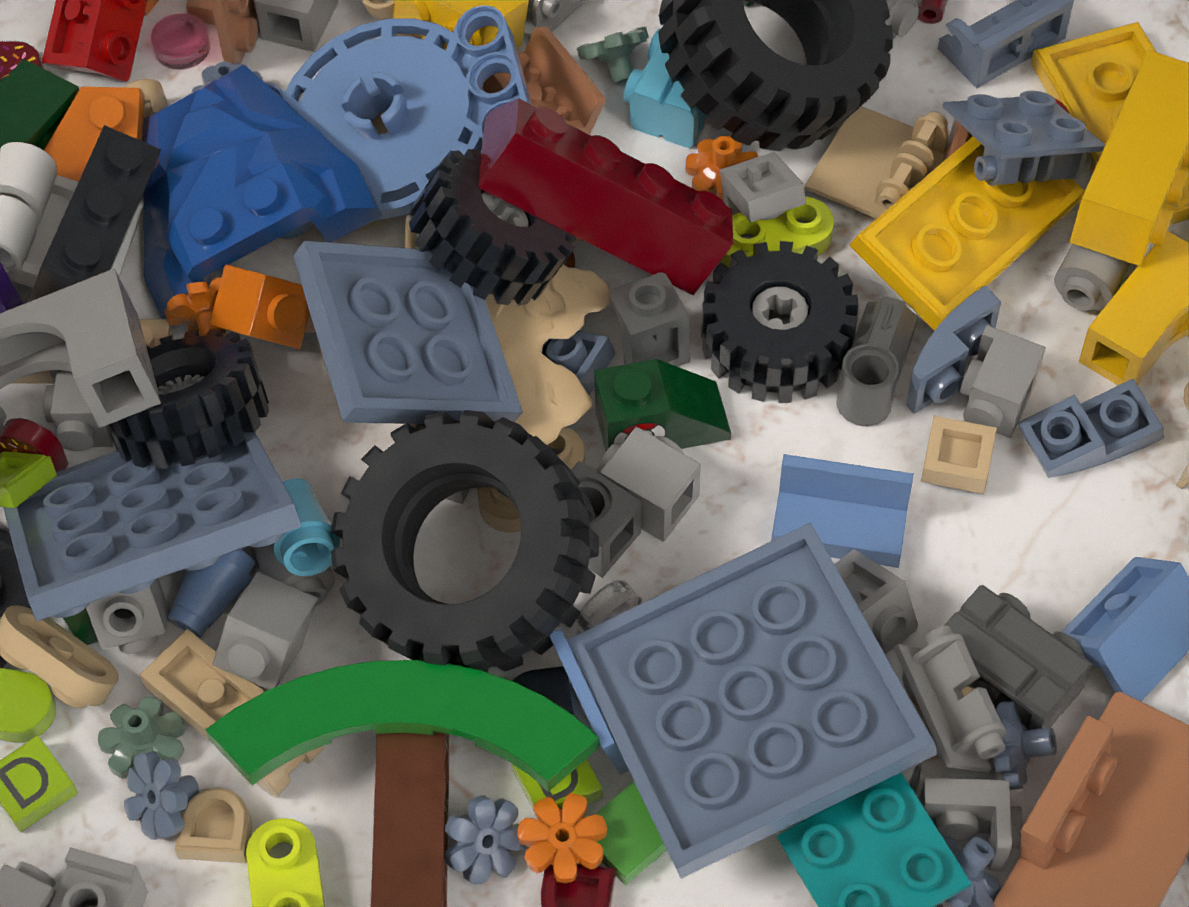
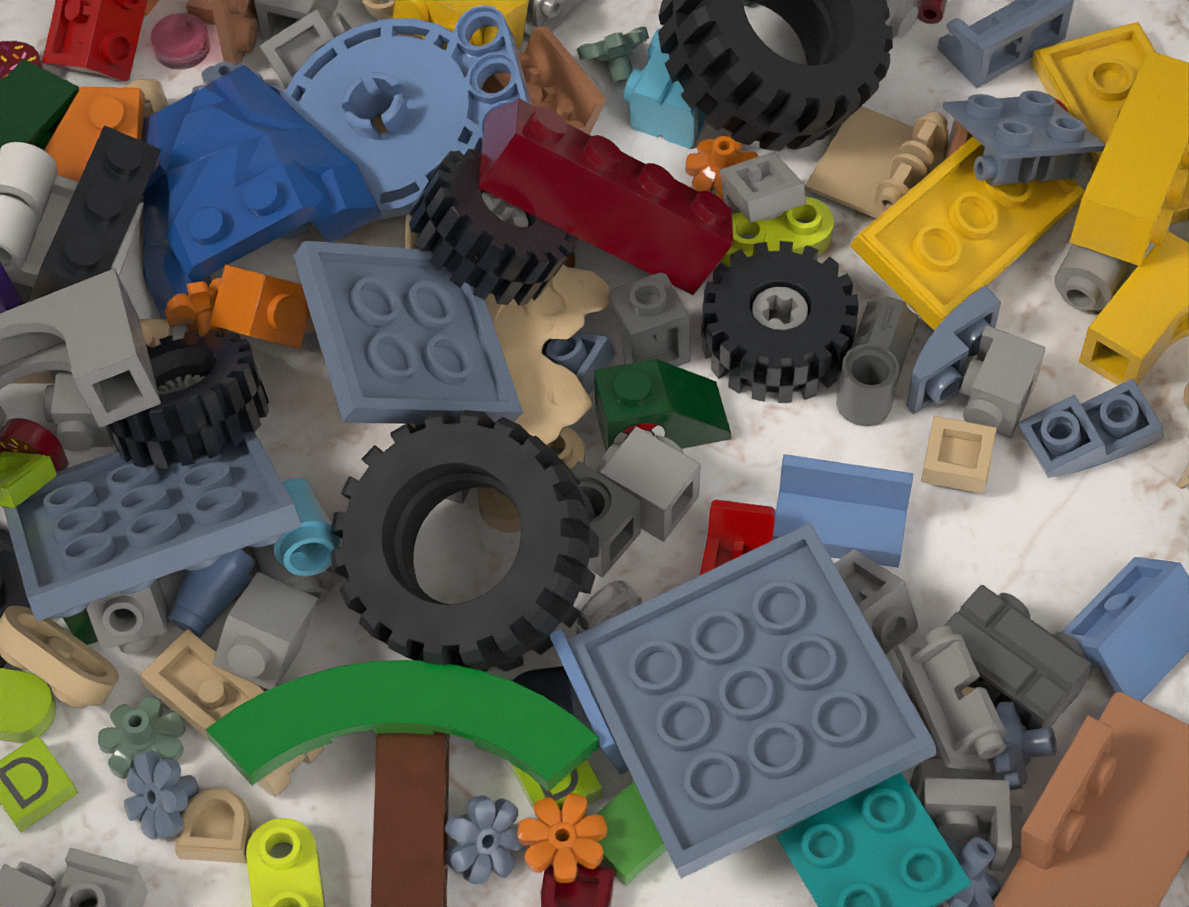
(295, 44): none -> light grey bracket
(735, 530): none -> red bracket

